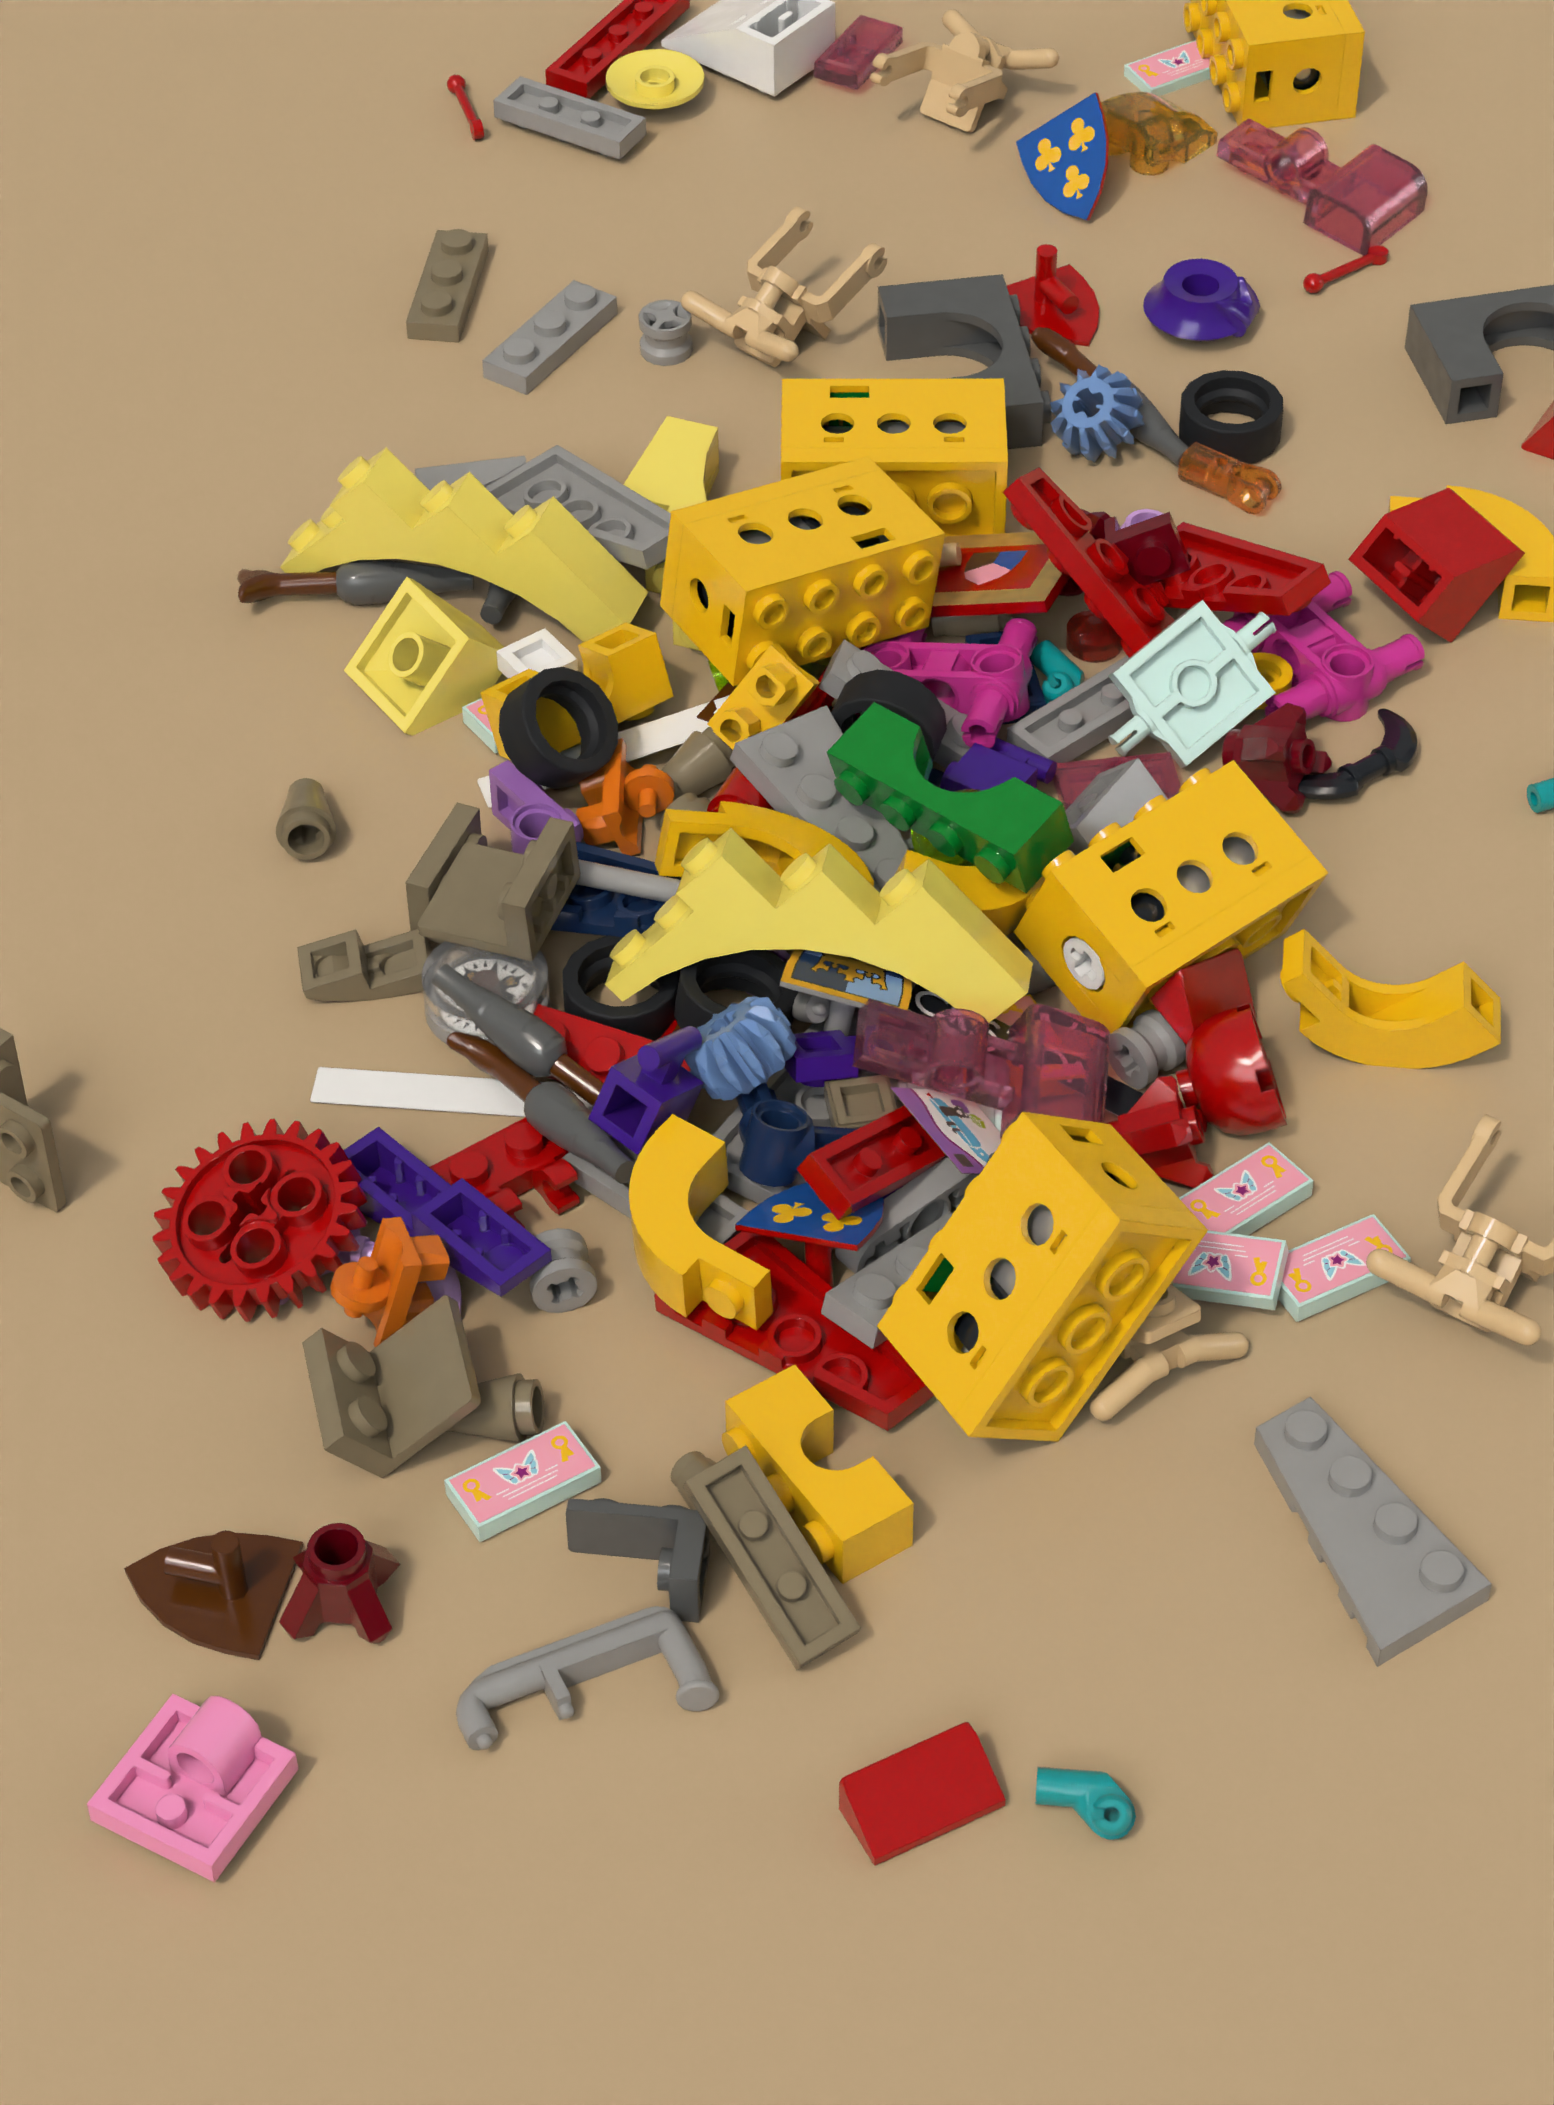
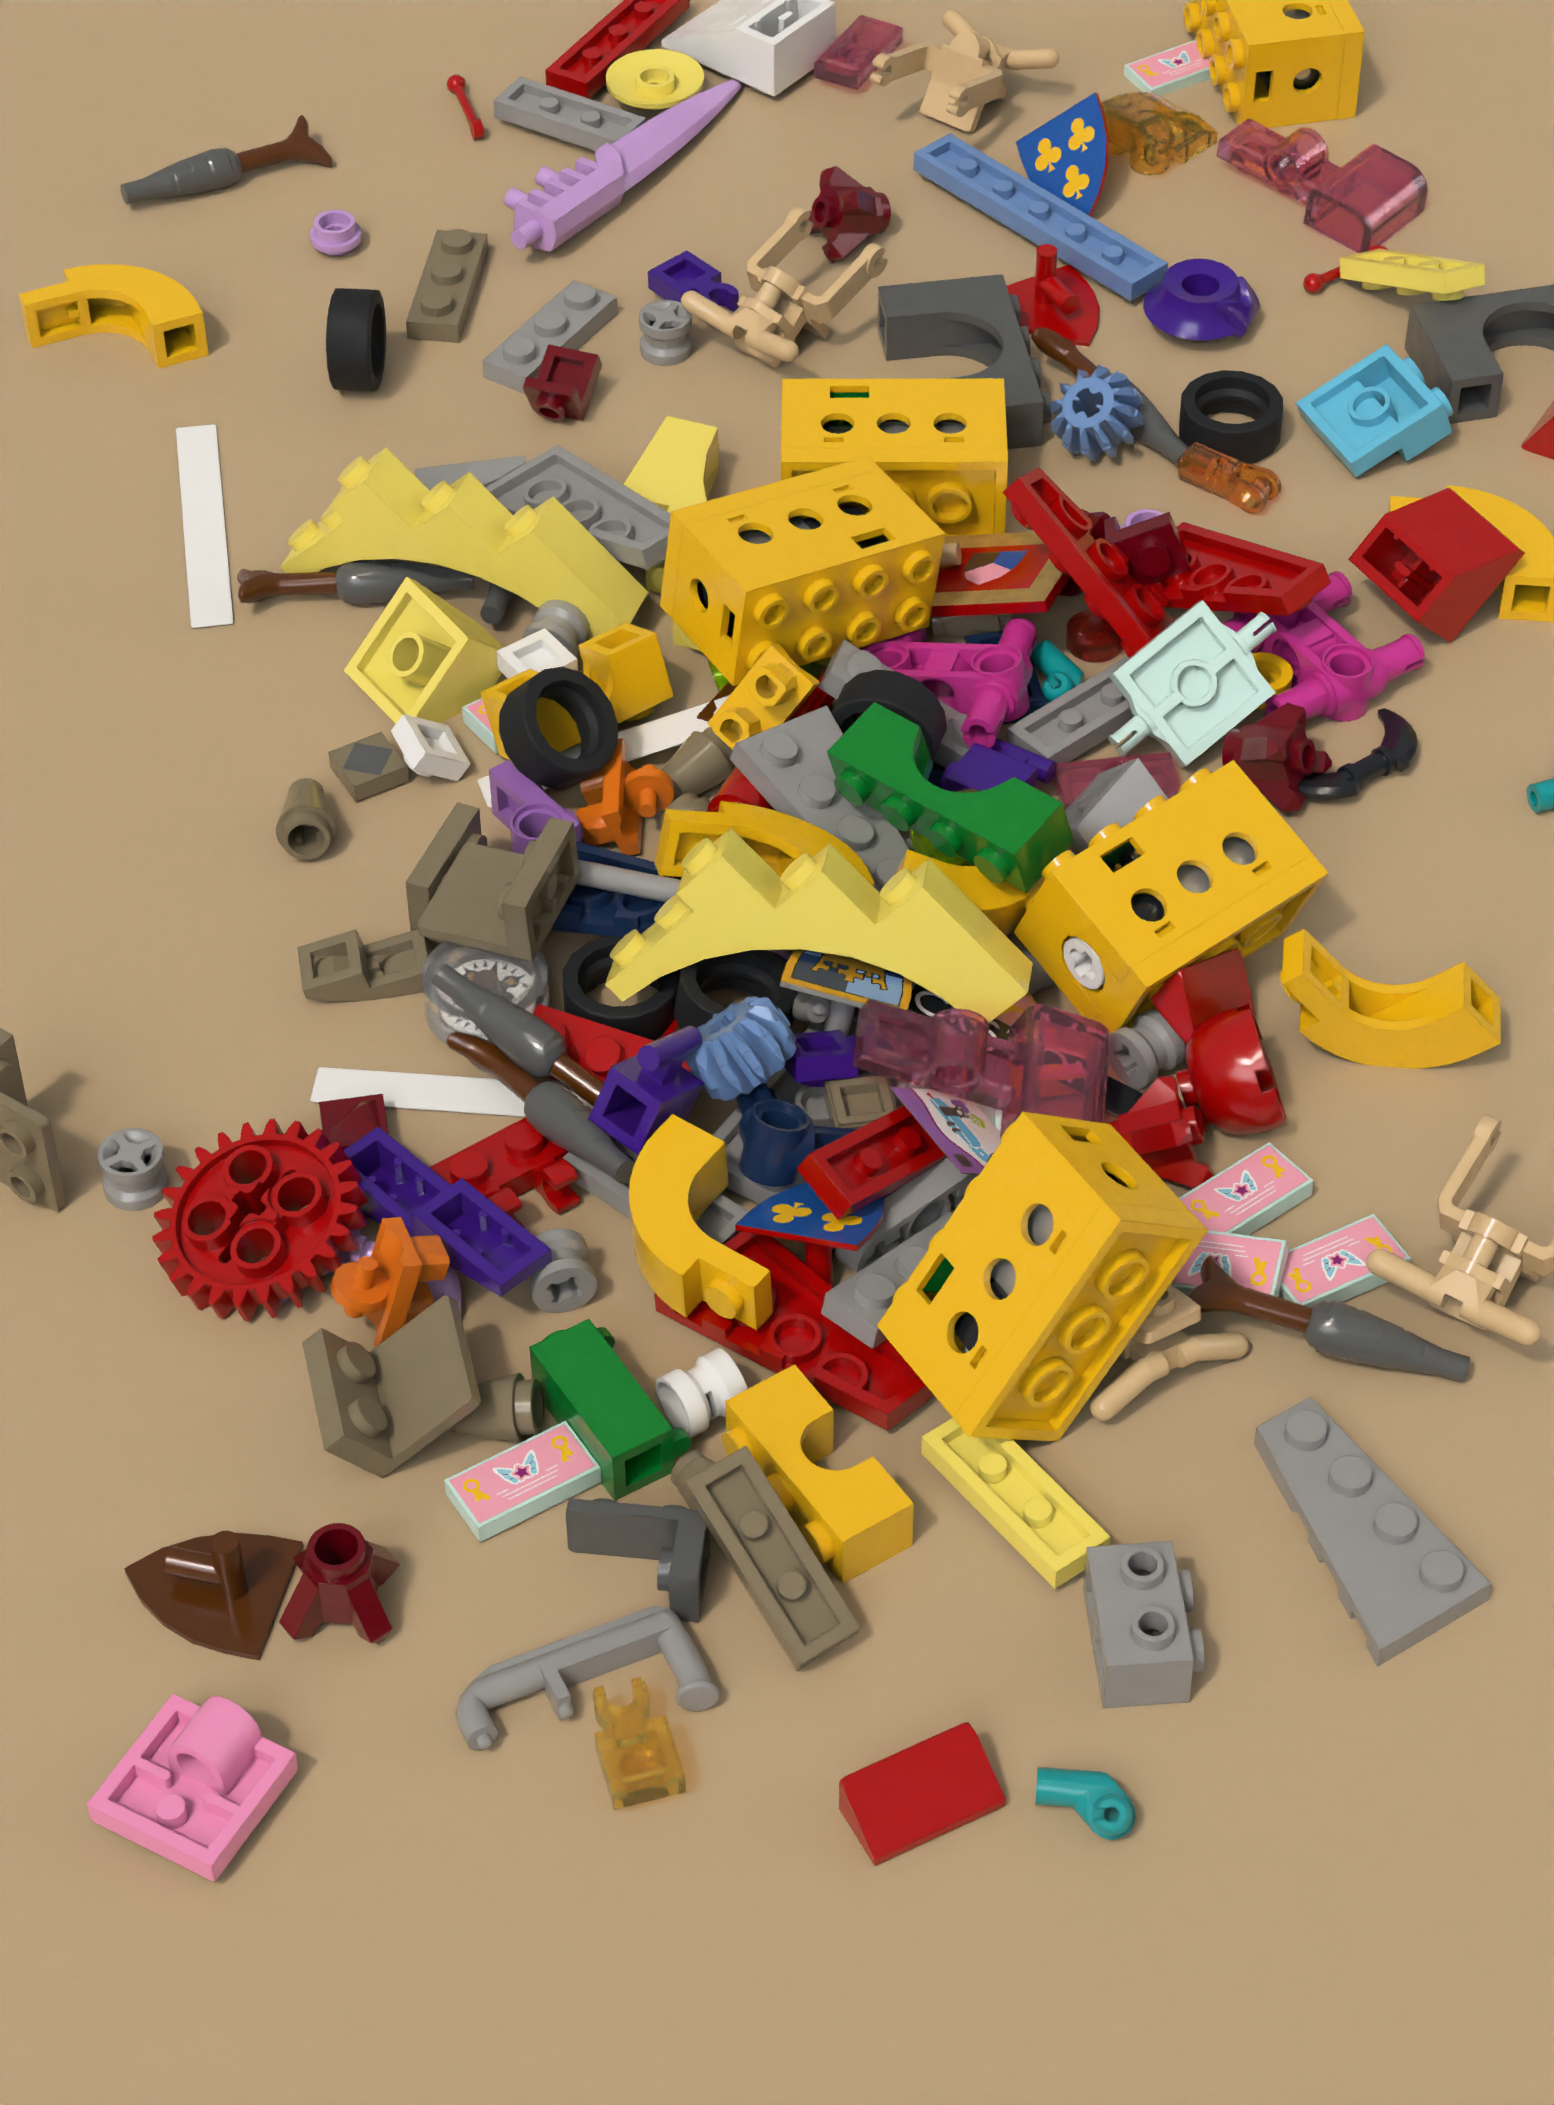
(121, 302): none -> yellow arch
(133, 1169): none -> light grey wheel
(204, 527): none -> white sticker
(223, 167): none -> dark grey piece
(335, 232): none -> lavender plate
(352, 1118): none -> dark red tile
(356, 339): none -> black tyre
(368, 766): none -> dark tan tile
(430, 748): none -> white plate
(563, 383): none -> dark red bracket
(563, 621): none -> light grey wheel
(594, 188): none -> lavender piece
(605, 1408): none -> green brick
(636, 1751): none -> clear yellow plate
(691, 273): none -> dark purple plate
(699, 1394): none -> white wheel
(847, 213): none -> dark red rock
(1016, 1500): none -> light yellow plate
(1040, 216): none -> medium blue plate
(1140, 1624): none -> light grey brick
(1331, 1327): none -> dark grey piece
(1377, 411): none -> medium azure plate
(1413, 273): none -> light yellow plate

